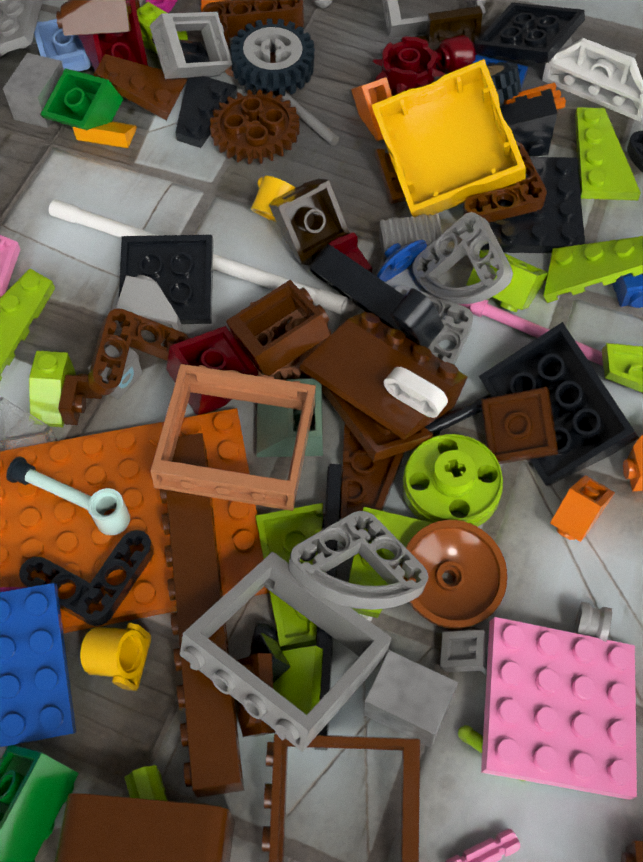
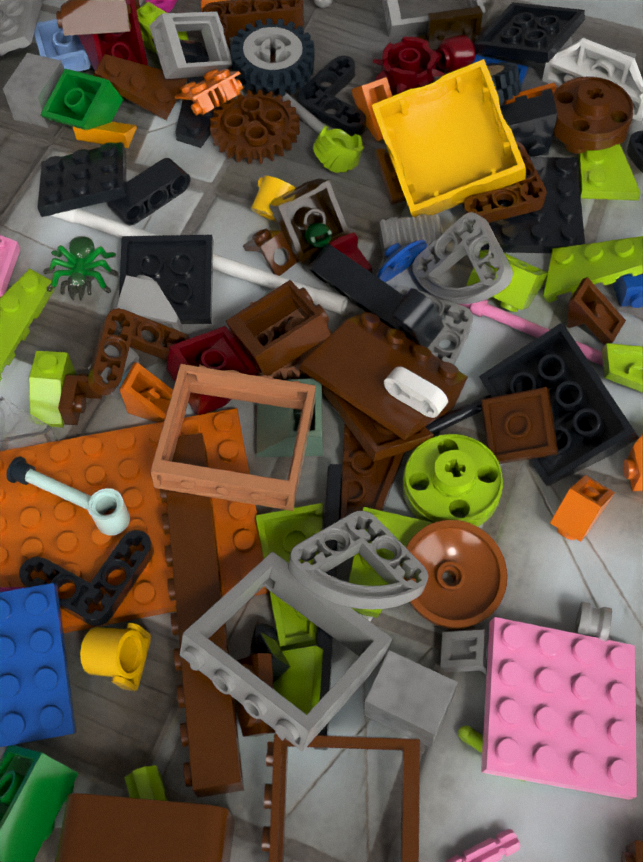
(81, 267): none -> animal
(82, 179): none -> black plate
(145, 394): none -> orange slope
(150, 191): none -> black beam
(215, 86): none -> orange hinge
(267, 243): none -> reddish brown bracket
(317, 229): none -> dark green hinge
(338, 149): none -> lime hair
(348, 117): none -> black beam
(592, 114): none -> reddish brown piece
(594, 310): none -> reddish brown slope

